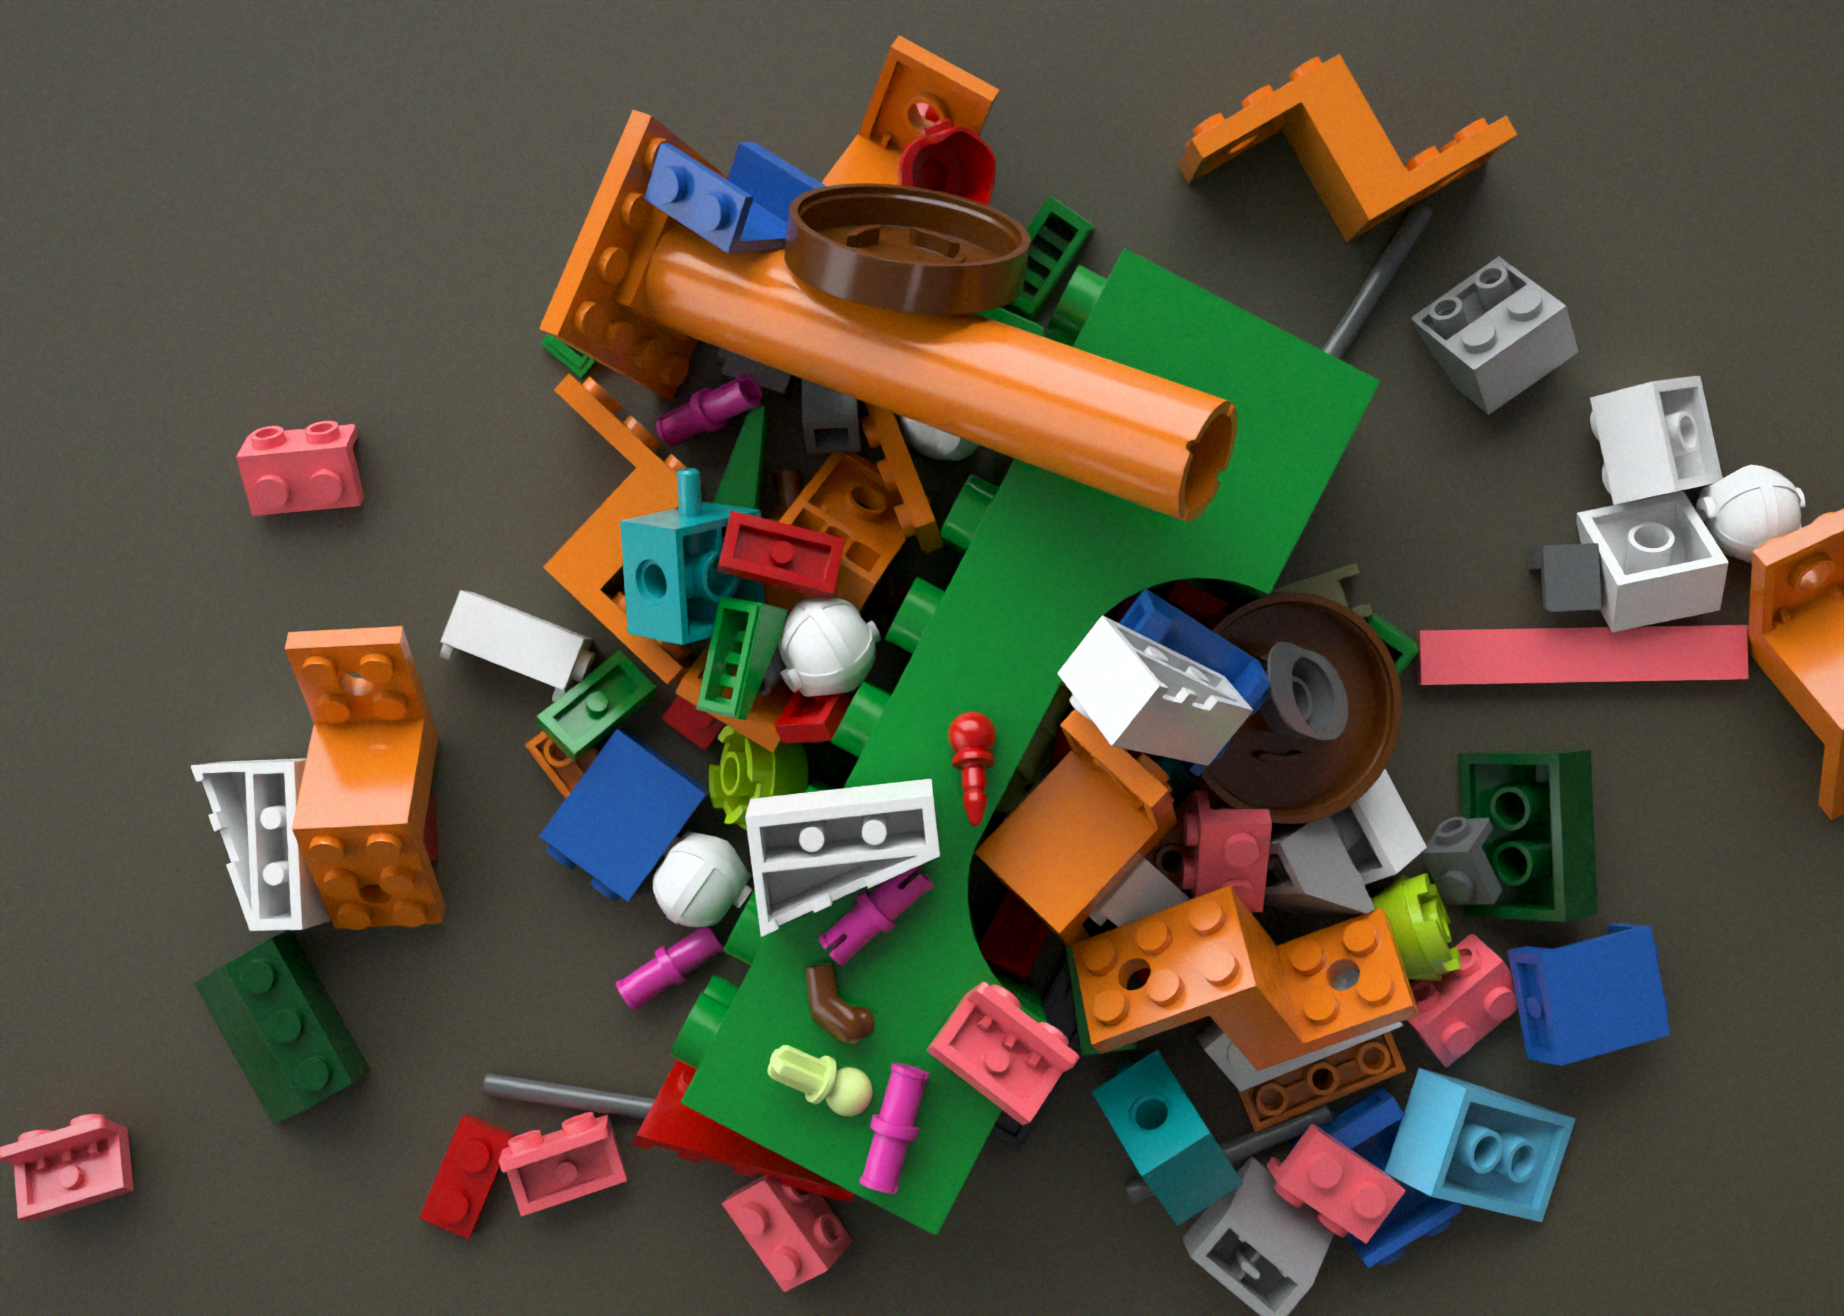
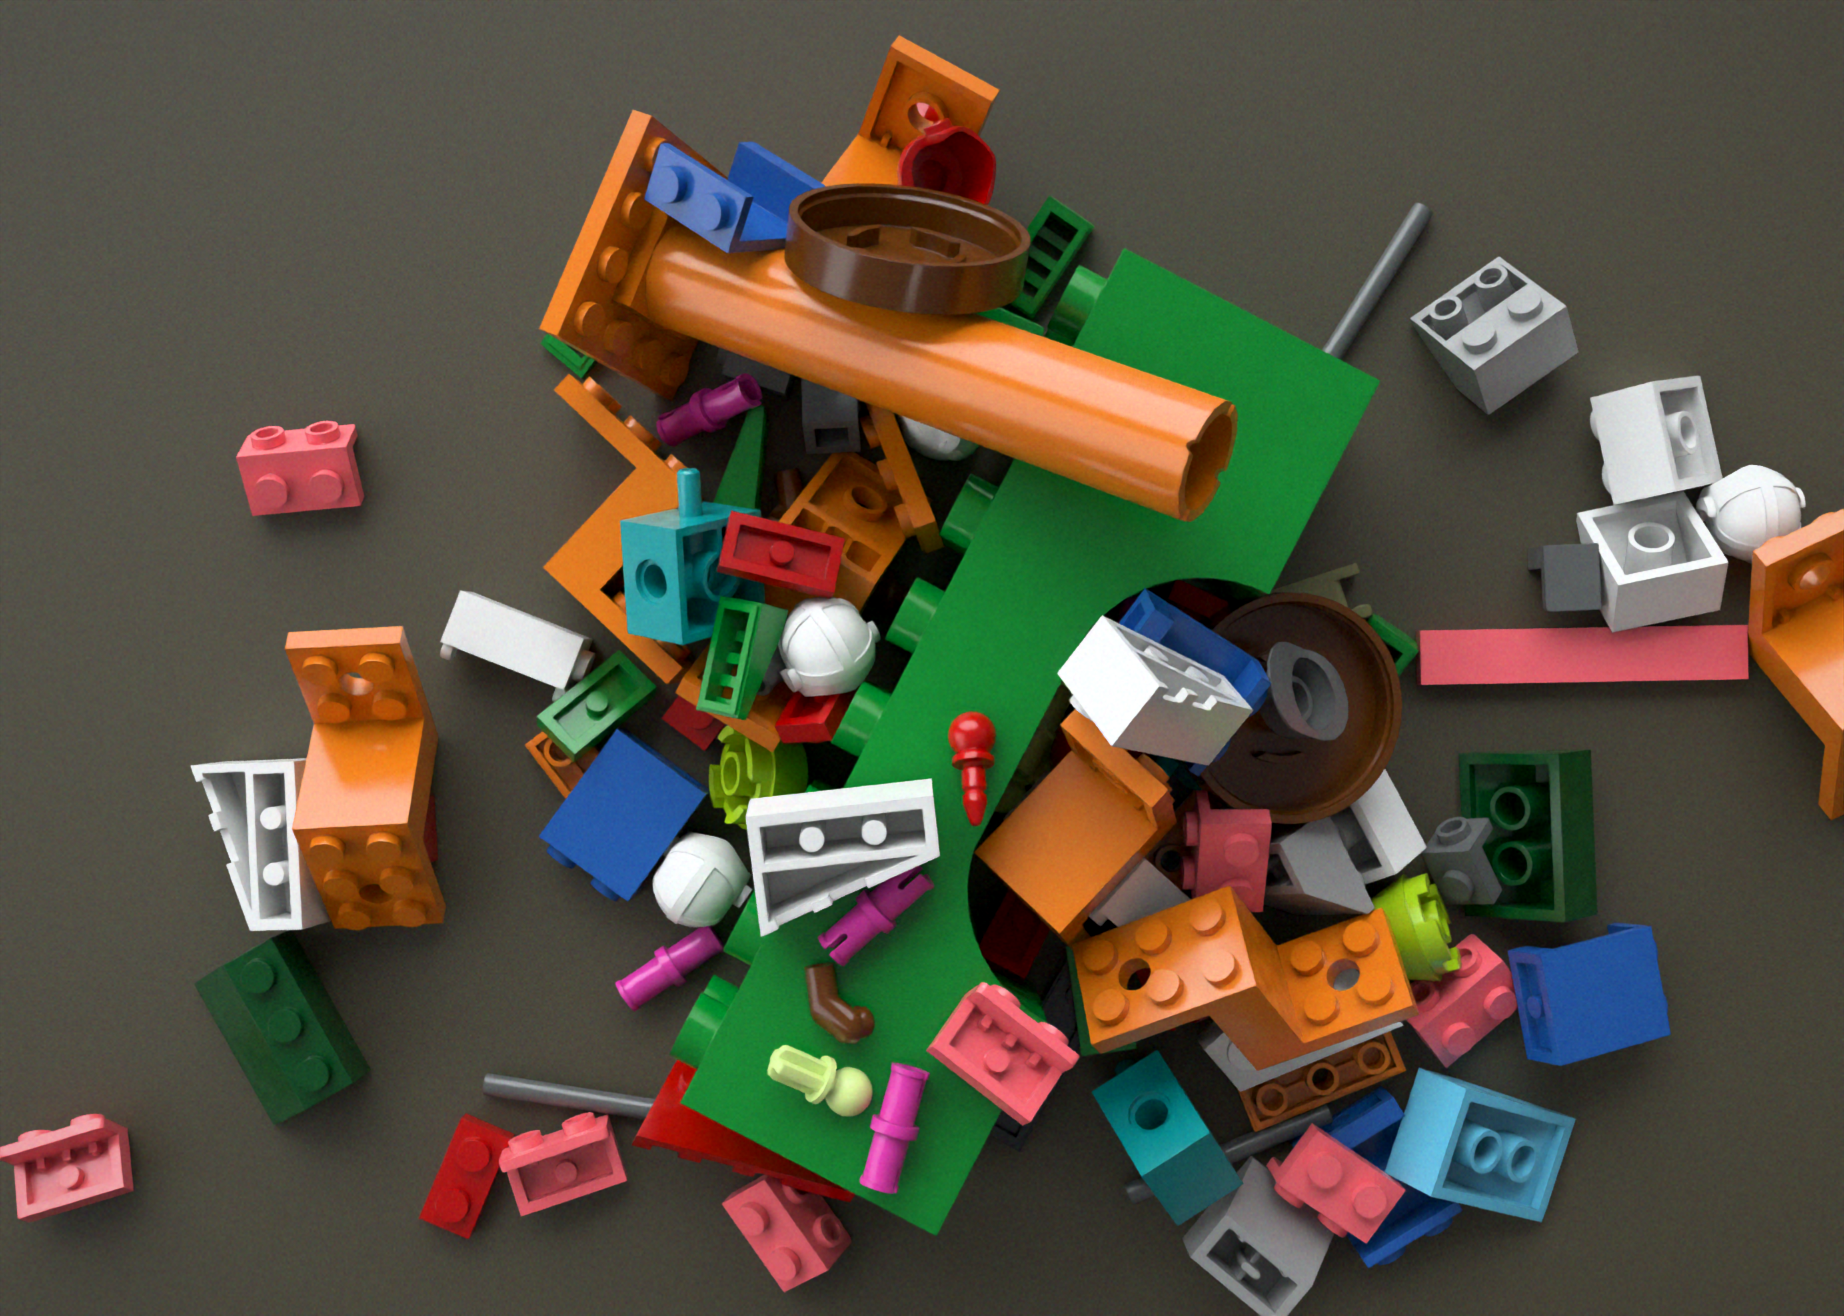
(1341, 146): orange bracket -> none

